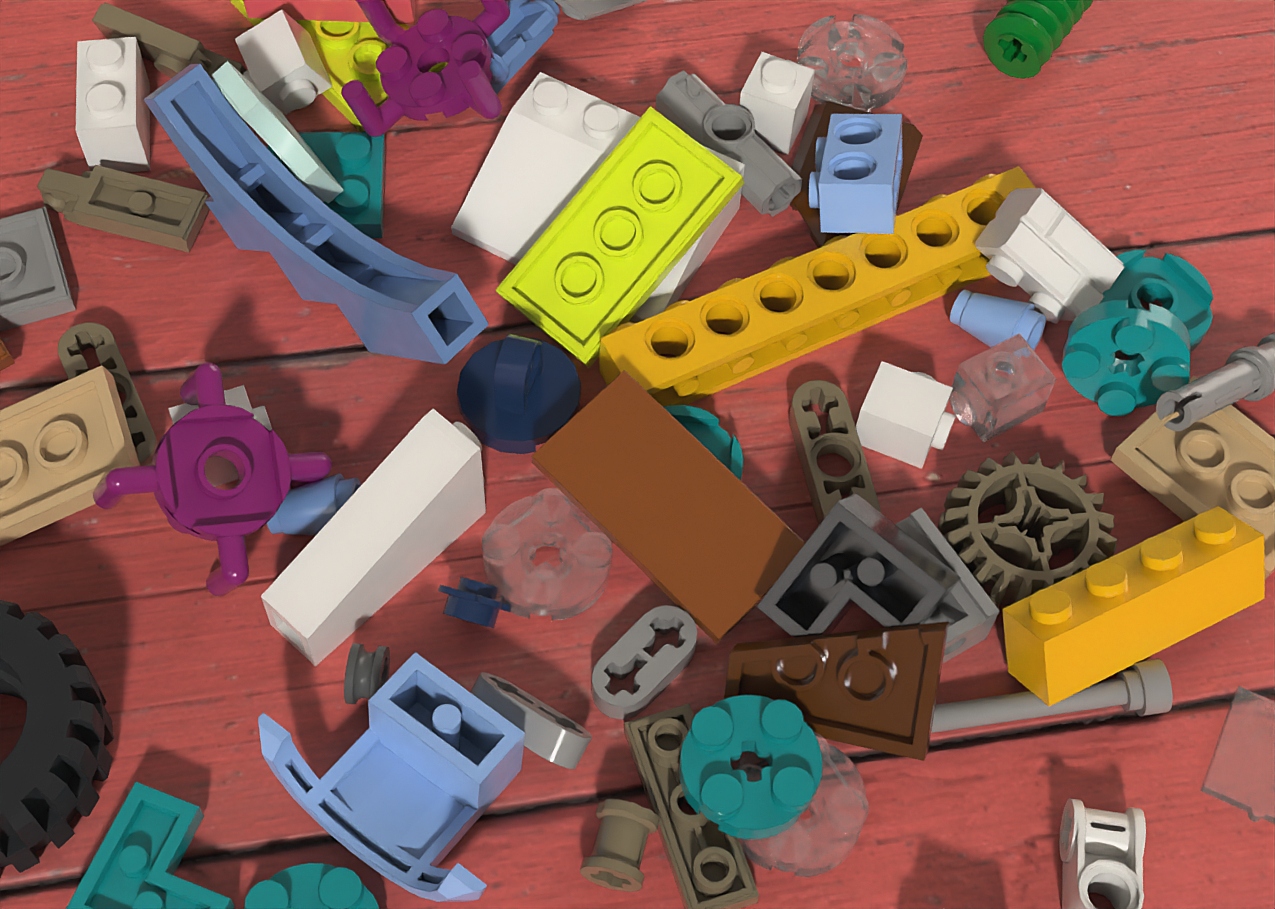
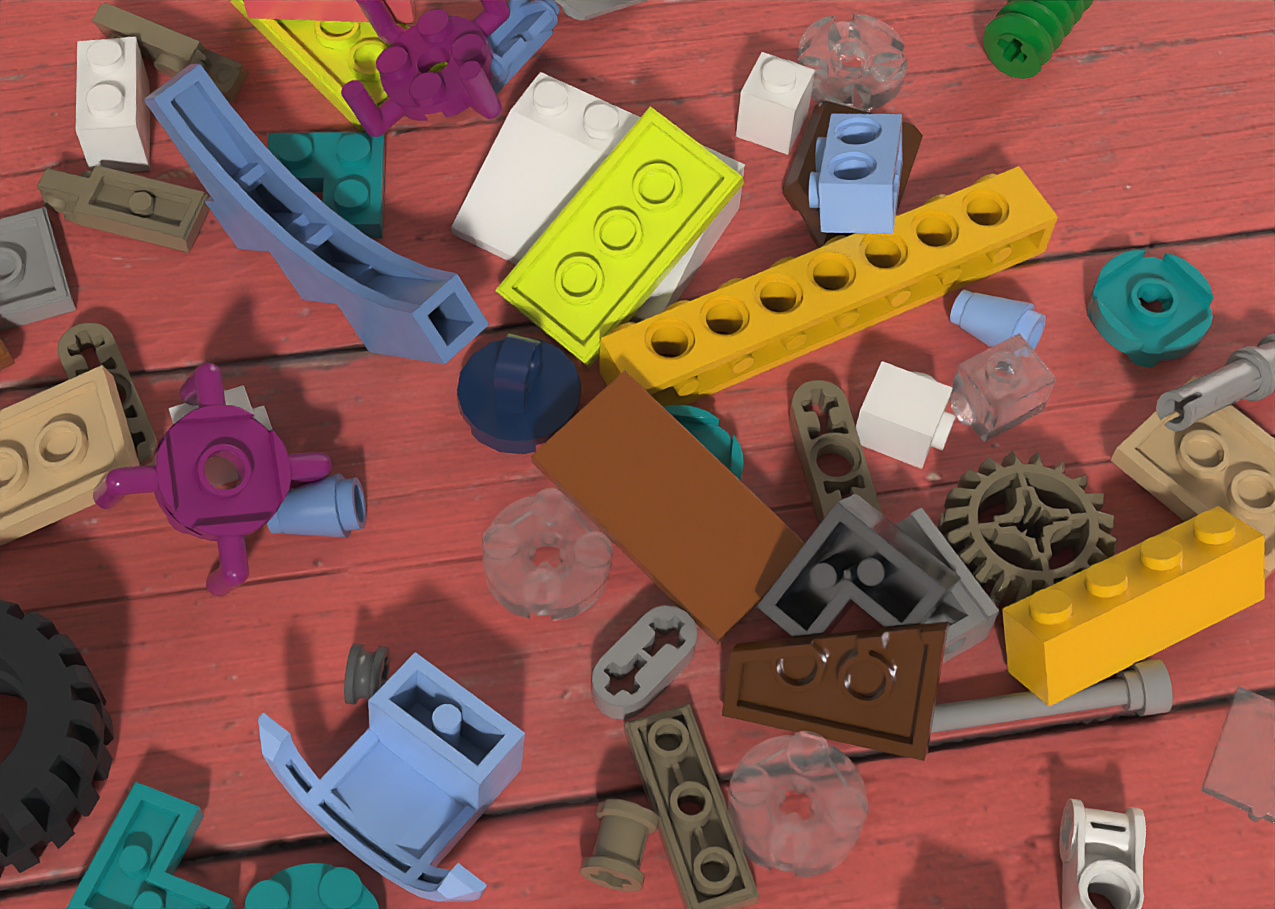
(276, 132): light aqua tile -> none
(283, 62): white brick -> none
(380, 537): white slope -> none
(473, 602): dark blue plate -> none
(545, 729): light grey beam -> none
(724, 795): teal plate -> none
(730, 131): light grey piece -> none
(1047, 255): white brick -> none
(1126, 384): teal plate -> none

